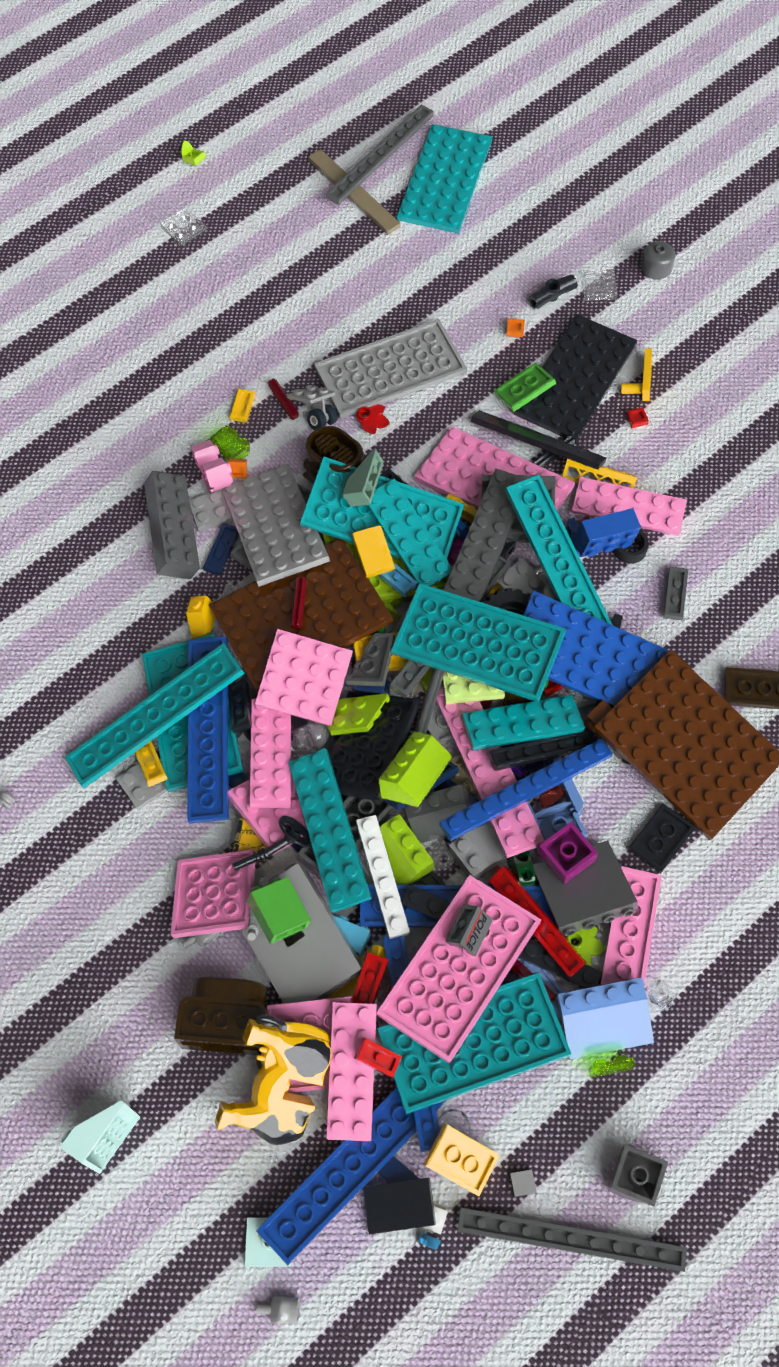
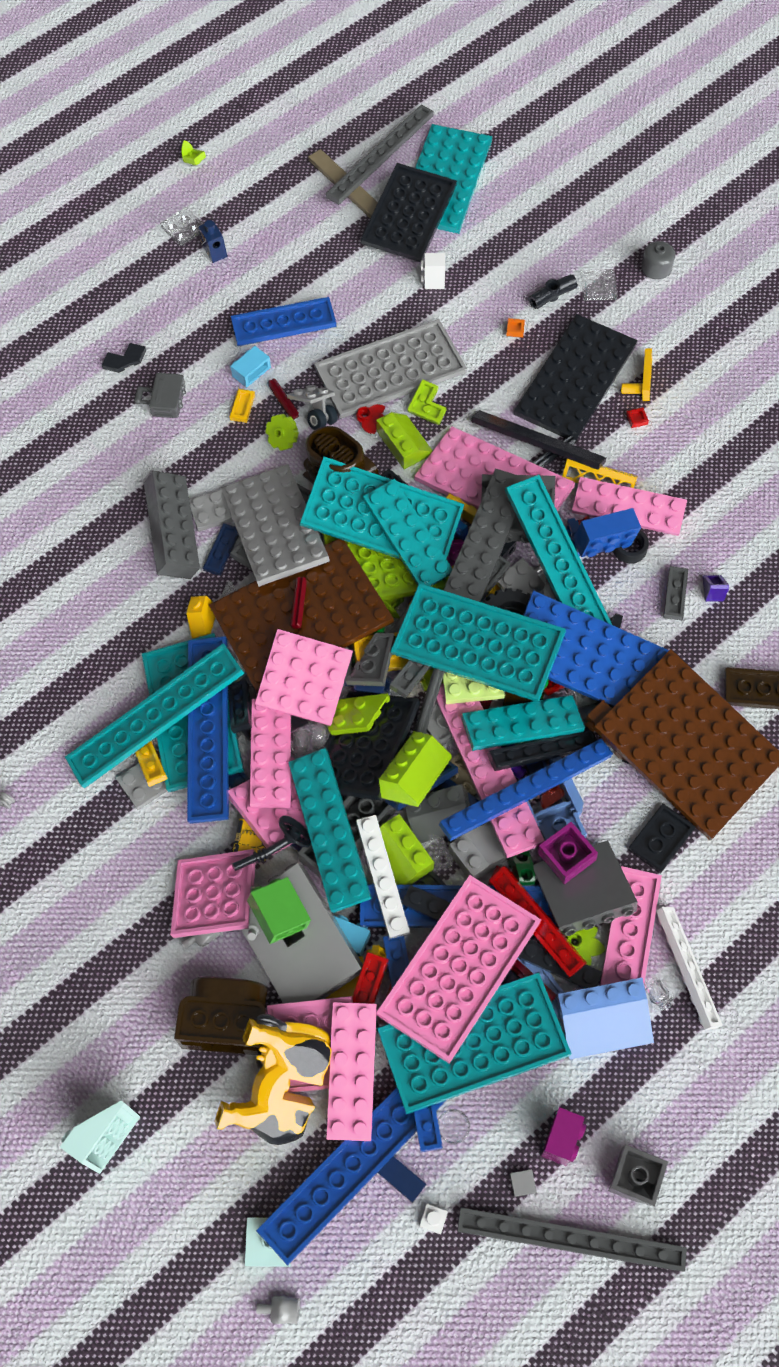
(118, 363): none -> black tile
(165, 396): none -> dark grey piece
(209, 235): none -> dark blue torso
(213, 469): bright pink brick -> none
(230, 444): clear neon green brick -> none
(238, 468): orange plate -> none
(250, 366): none -> medium azure brick
(282, 432): none -> lime plant
(283, 321): none -> blue plate
(362, 483): sand green slope -> none
(373, 551): yellow piece -> none
(377, 1057): plate -> none
(399, 580): dark azure plate -> none
(399, 1206): black tile -> none
(403, 439): none -> lime slope
(408, 212): none -> black plate
(423, 406): none -> lime plate
(428, 1241): dark azure tile -> none
(433, 271): none -> white brick
(461, 1159): yellow tile -> none
(469, 929): dark grey panel -> none
(524, 387): bright green tile -> none
(563, 1136): none -> magenta brick
(620, 1064): clear neon green plate -> none
(688, 966): none -> white plate
(715, 588): none -> dark purple slope

